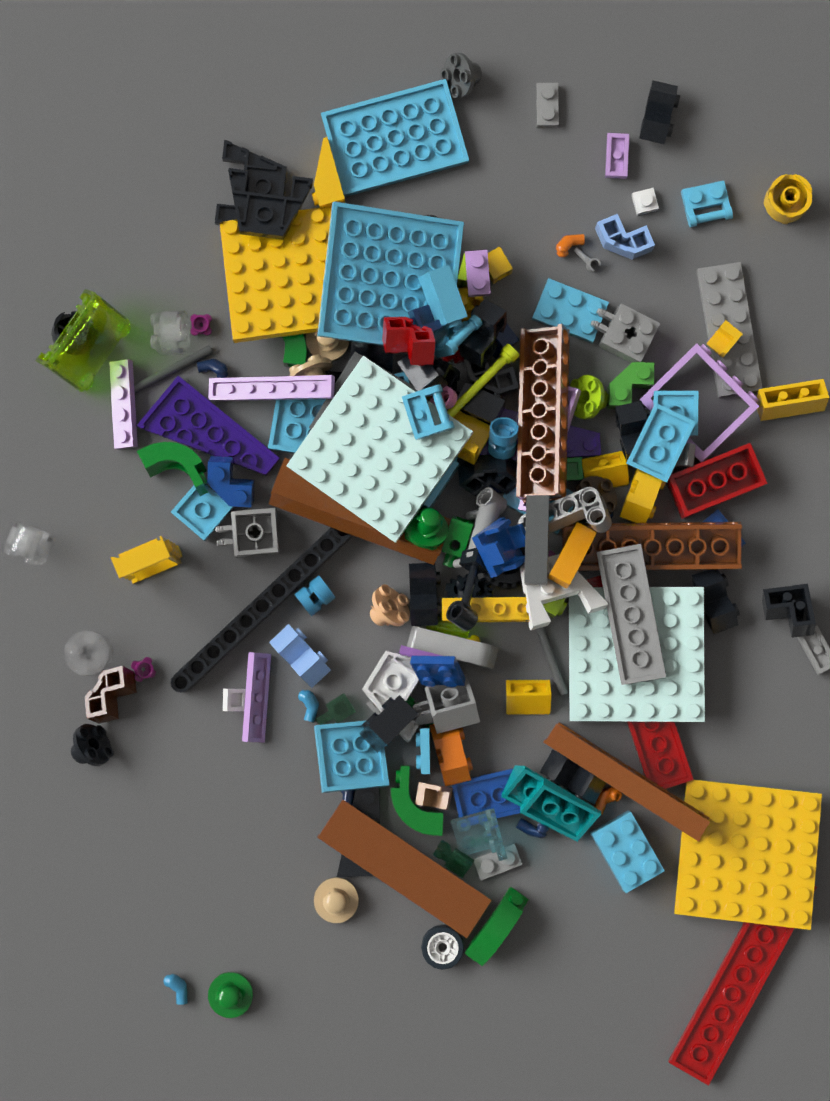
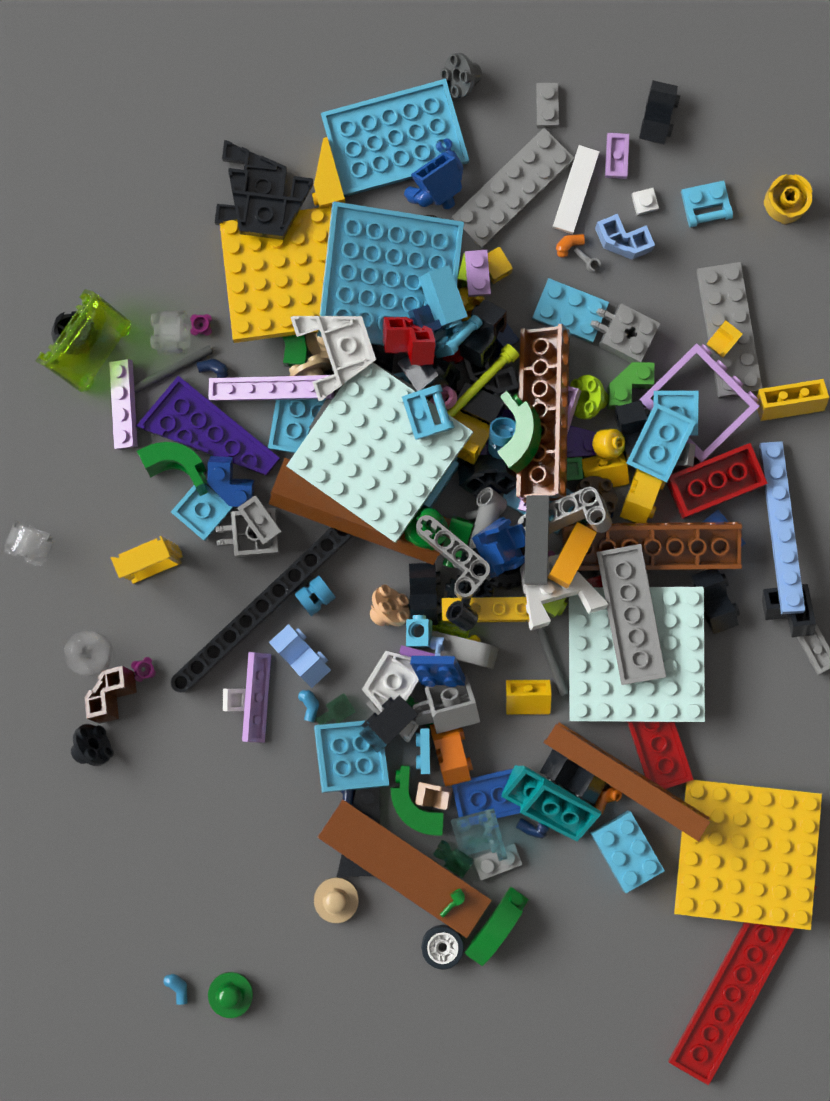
(259, 520): none -> light grey plate
(345, 344): none -> white wing
(418, 642): none -> medium azure brick
(437, 179): none -> blue torso
(437, 645): none -> light blue hand
(449, 553): none -> light grey beam
(458, 898): none -> green hand
(513, 188): none -> light grey plate
(527, 435): none -> arch
(575, 189): none -> white tile
(608, 443): none -> yellow head
(782, 528): none -> light blue plate

